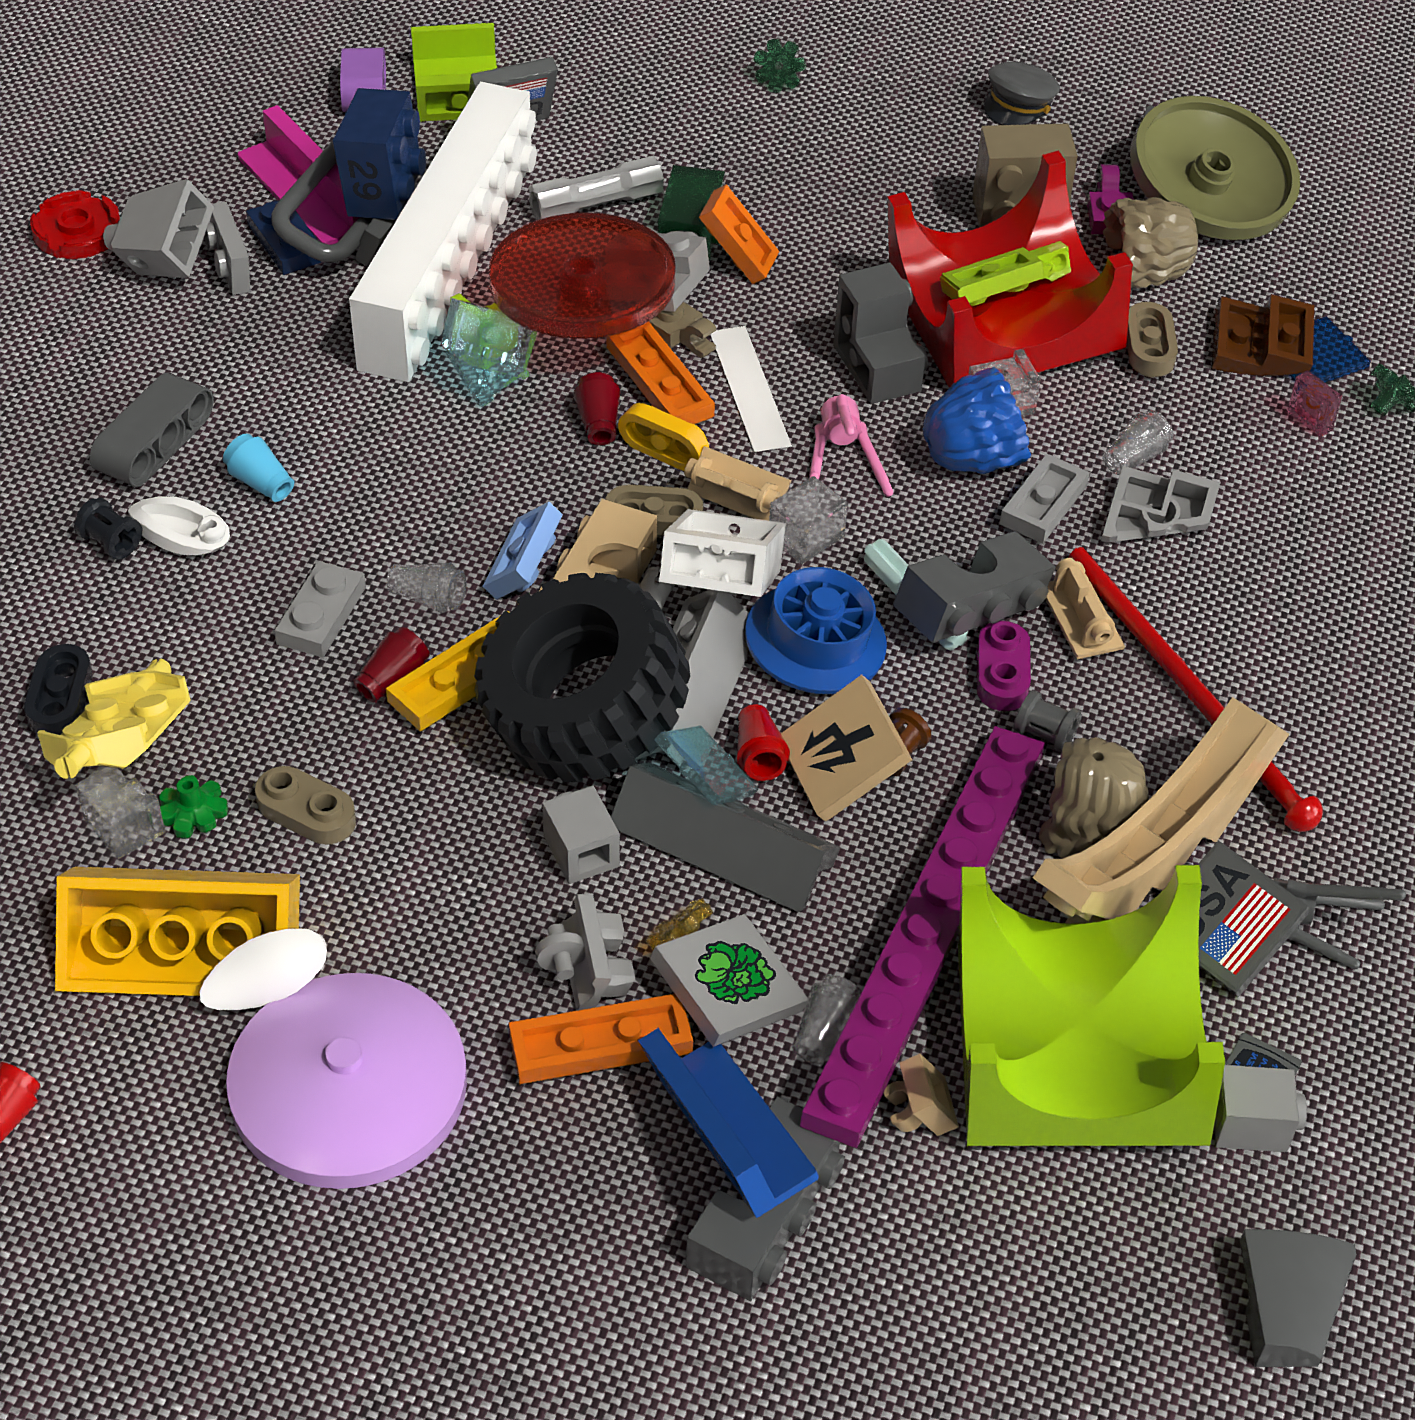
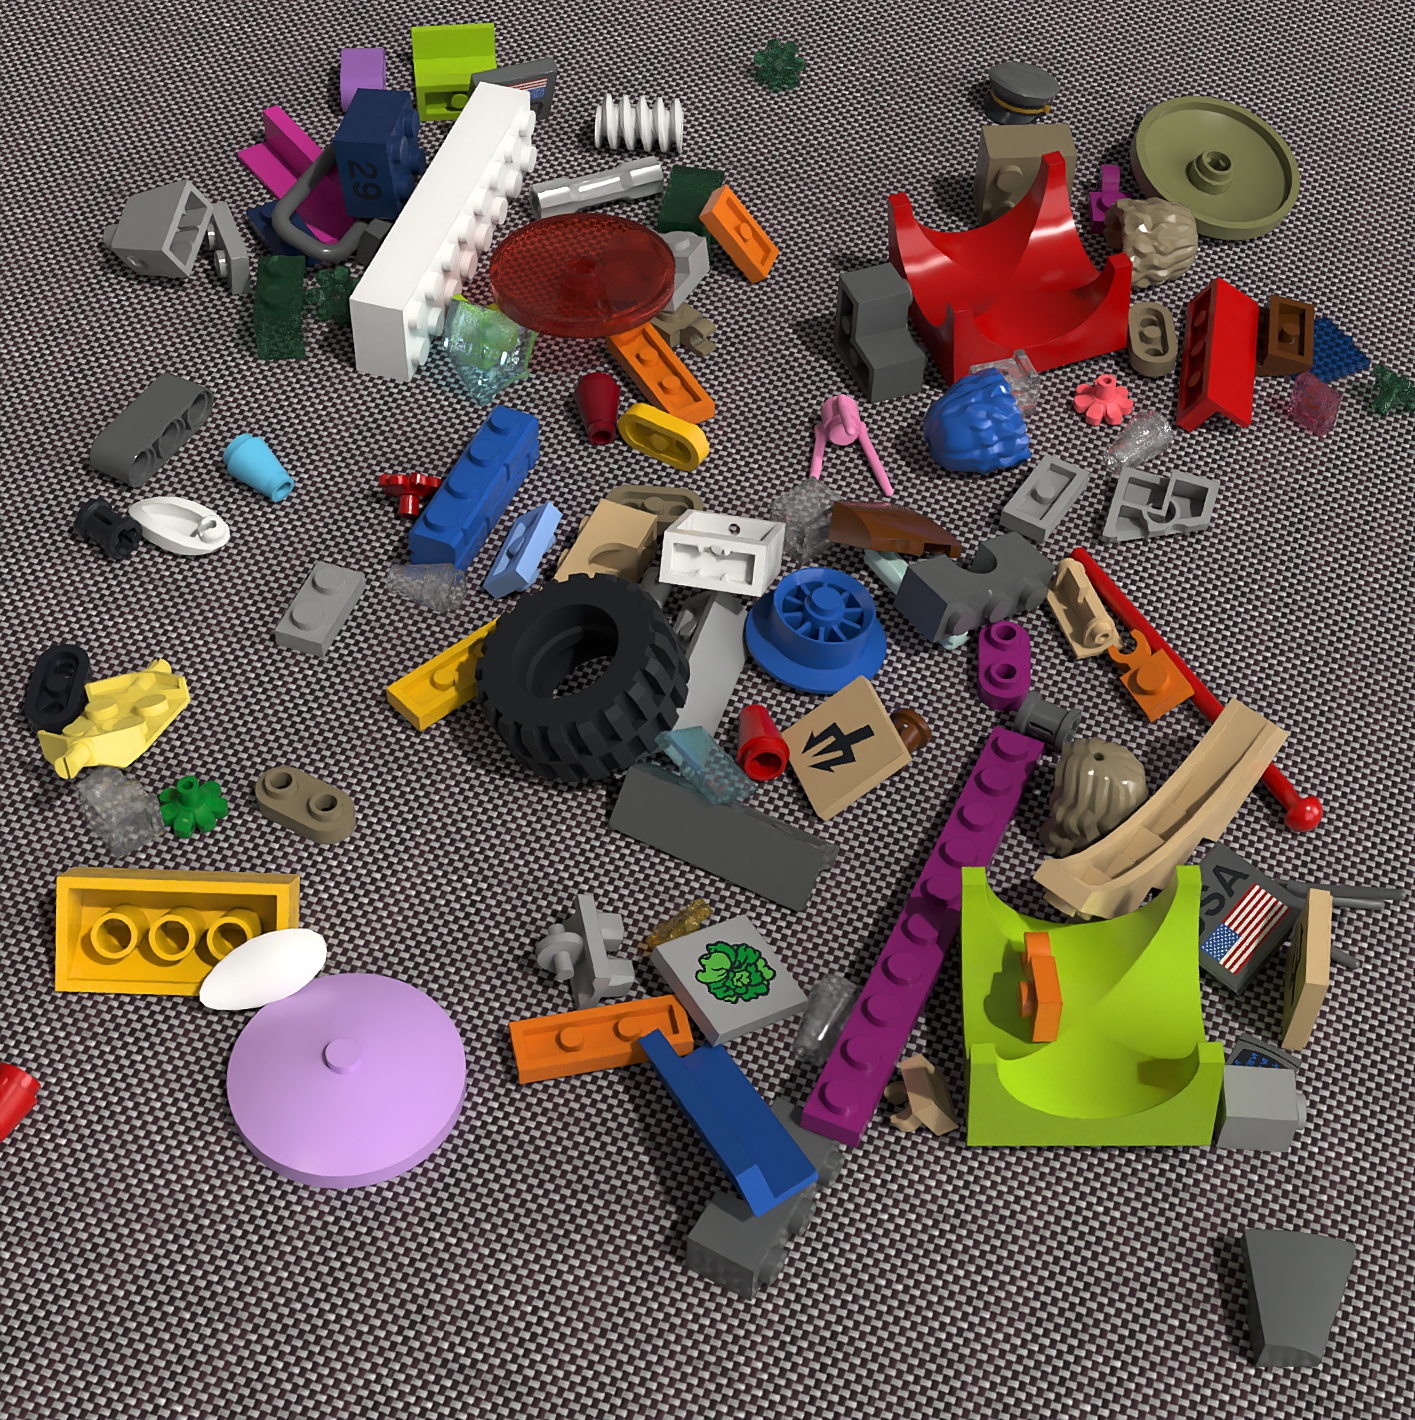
(73, 224): red tile -> none
(281, 307): none -> clear green brick
(329, 295): none -> clear green plant
(392, 660): dark red cone -> none
(409, 490): none -> red plant
(476, 490): none -> blue brick
(581, 834): light grey brick -> none
(639, 124): none -> white piece
(735, 483): tan hinge -> none
(750, 389): white sticker -> none
(889, 529): none -> reddish brown slope
(1006, 272): lime hinge -> none
(1040, 994): none -> orange plate
(1103, 401): none -> coral plant
(1151, 680): none -> orange plate
(1218, 356): none -> red panel
(1307, 969): none -> tan tile

